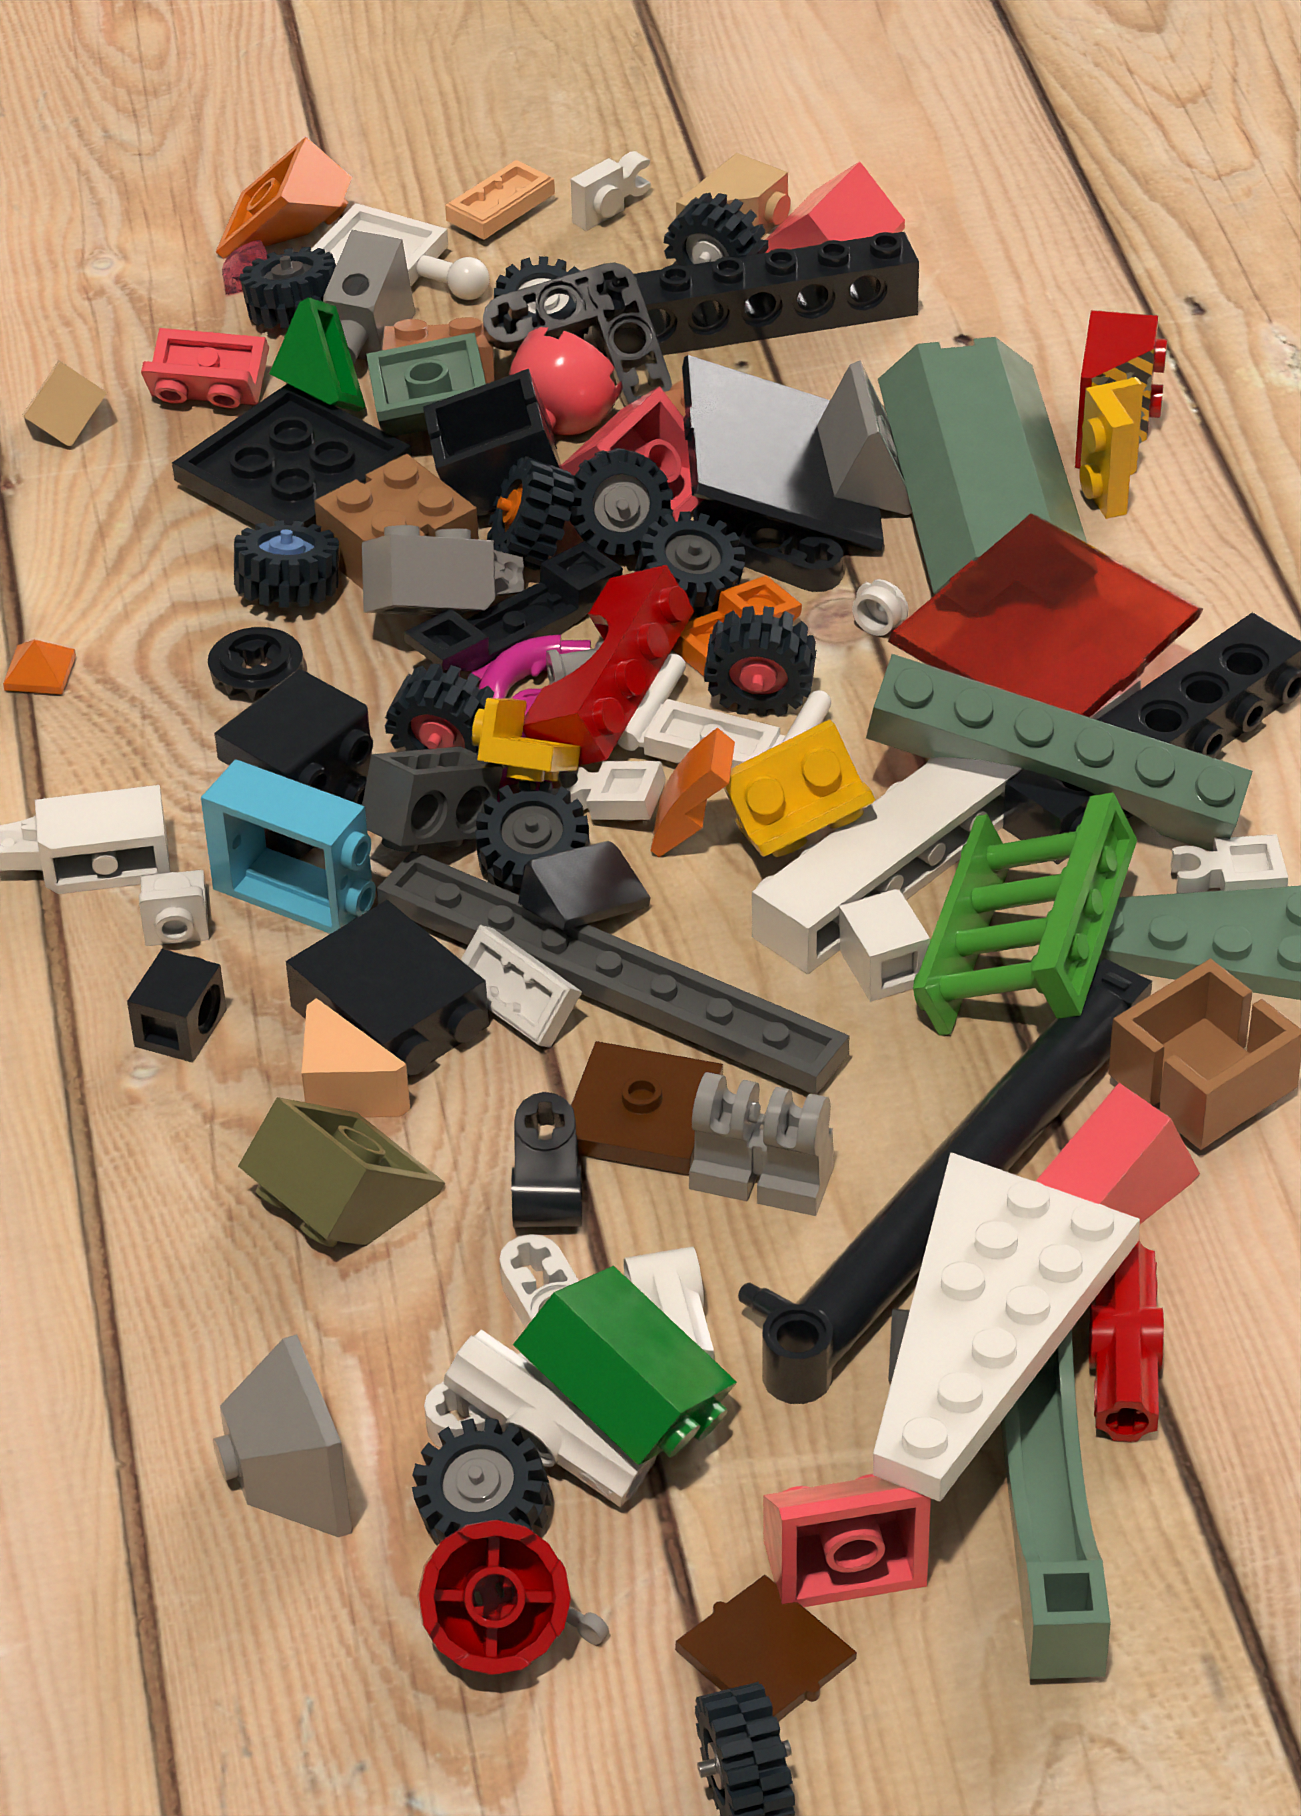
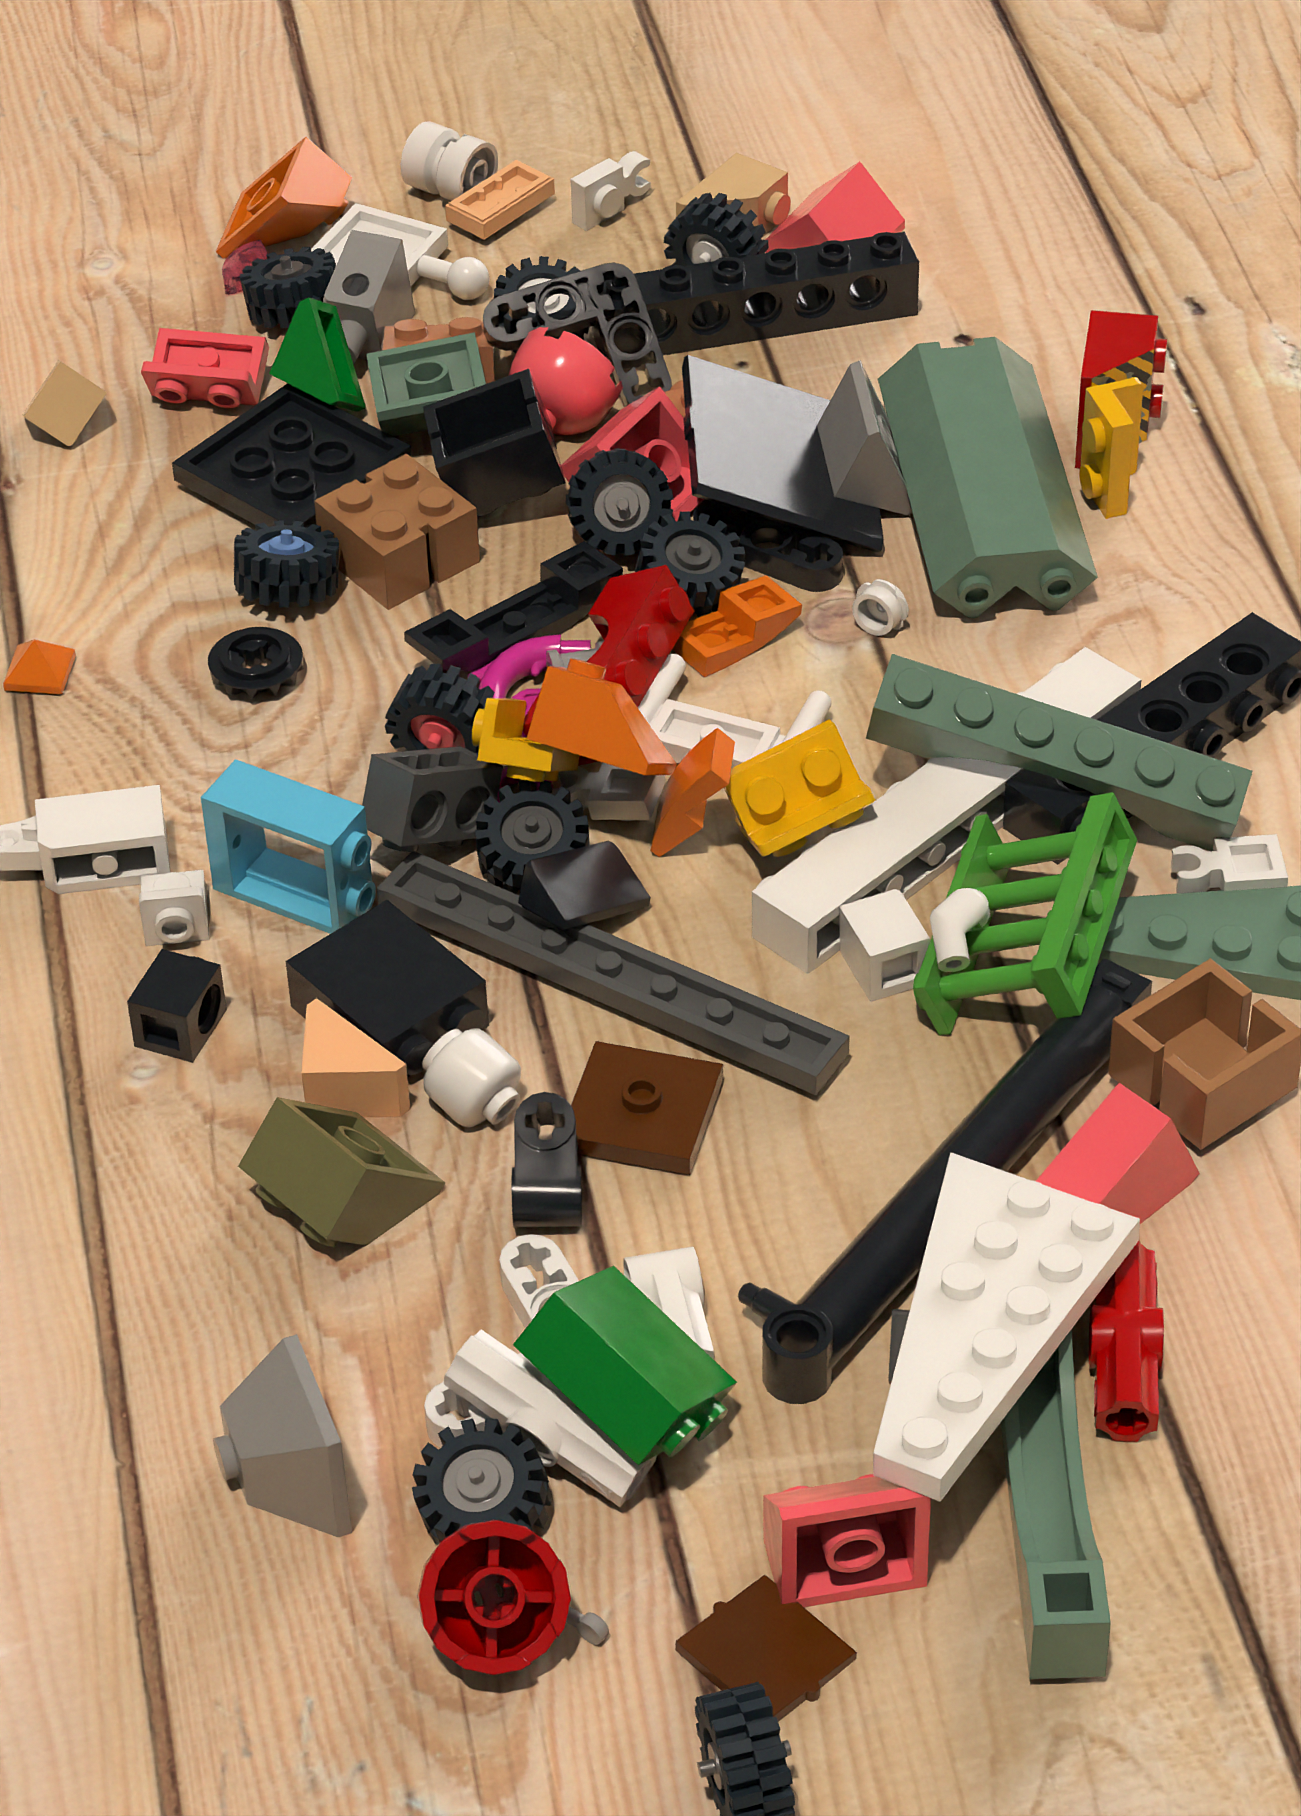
(306, 735): black piece -> none
(435, 573): light grey hinge -> none
(444, 163): none -> white wheel
(471, 1077): none -> white head
(521, 986): white plate -> none
(531, 511): black wheel -> none
(596, 720): none -> orange slope
(760, 661): black wheel -> none
(784, 1145): light grey legs -> none
(952, 921): none -> white arm
(1047, 620): clear red piece -> none

